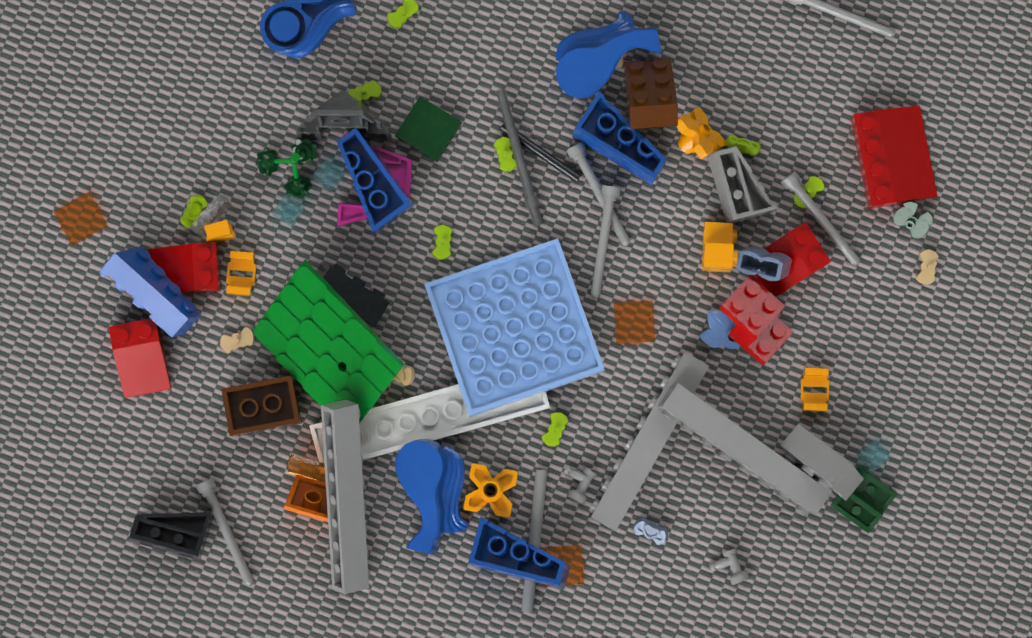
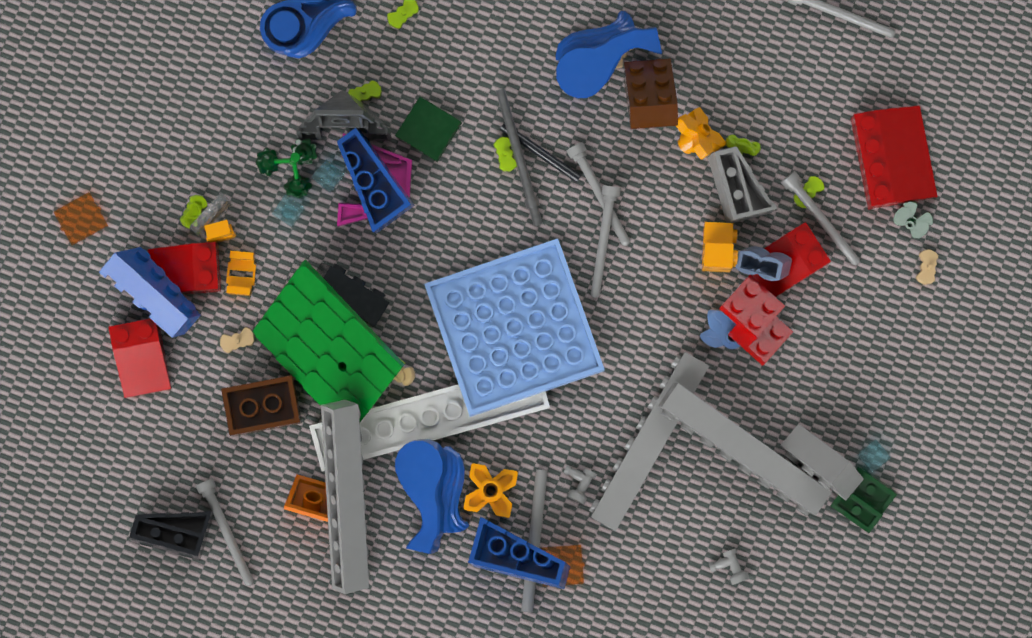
(306, 467): clear orange piece -> none
(442, 248): lime piece -> none
(554, 433): lime piece -> none
(611, 135): blue wedge -> none
(634, 322): clear orange piece -> none
(651, 530): piece -> none
(815, 378): light orange piece -> none

